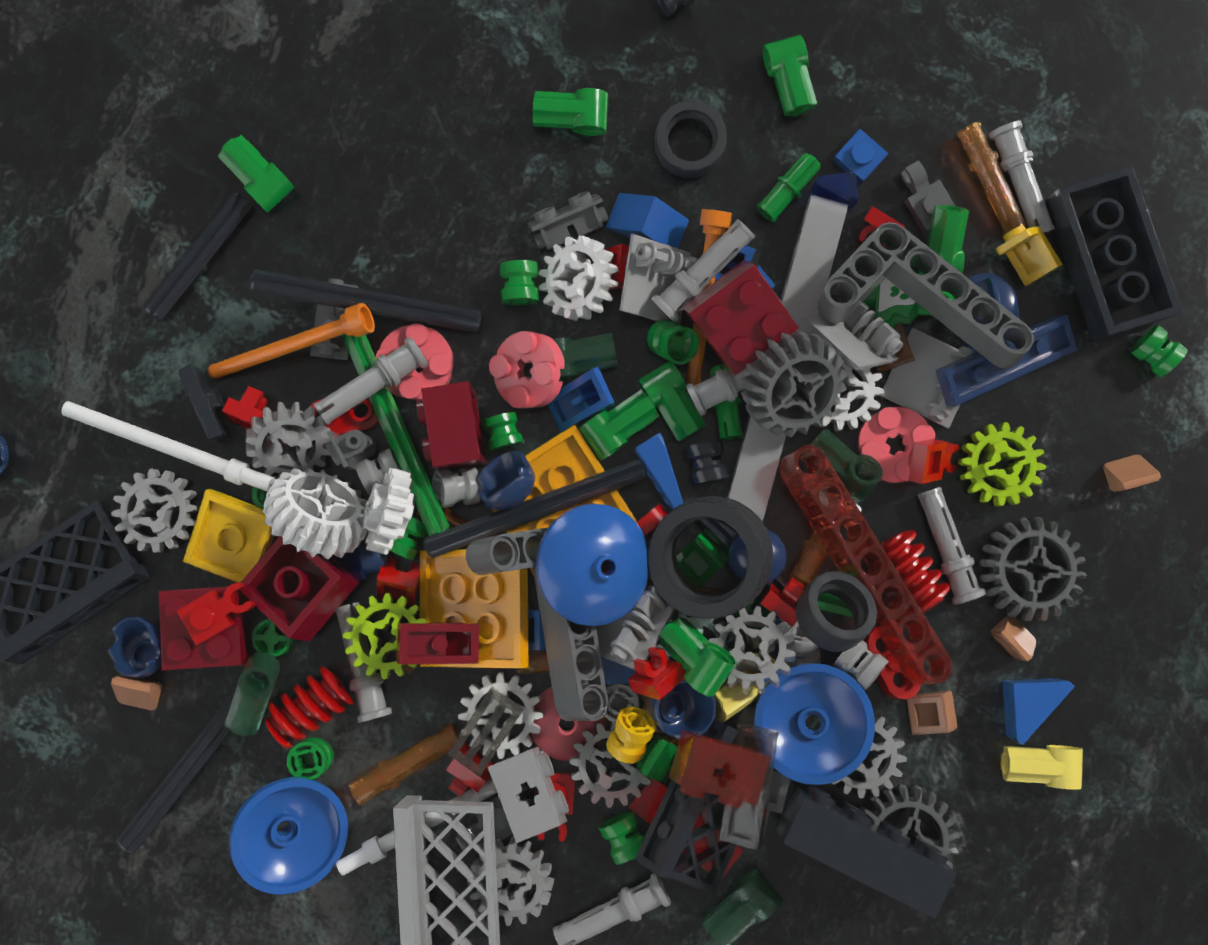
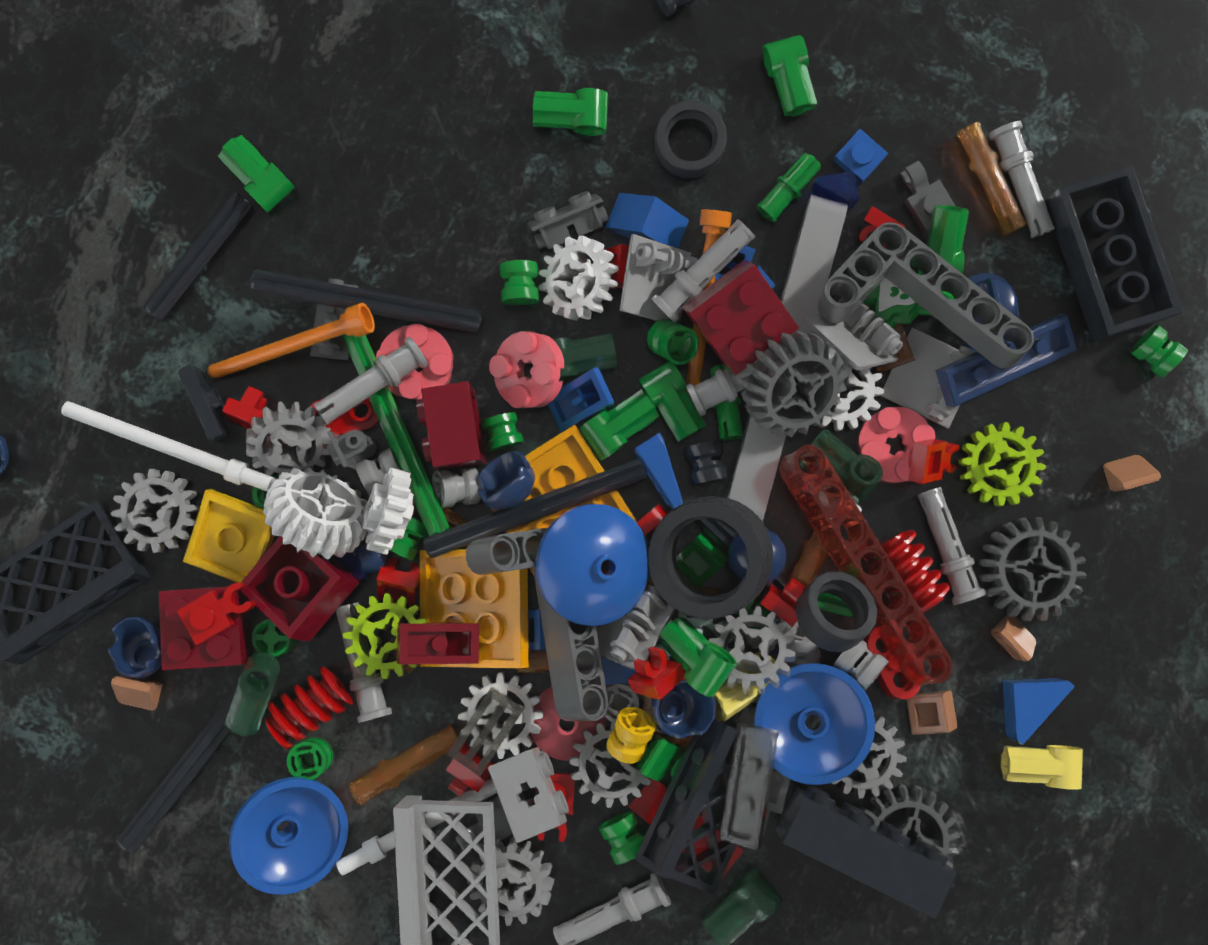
(741, 776): clear red brick -> none
(1029, 253): yellow bracket -> none

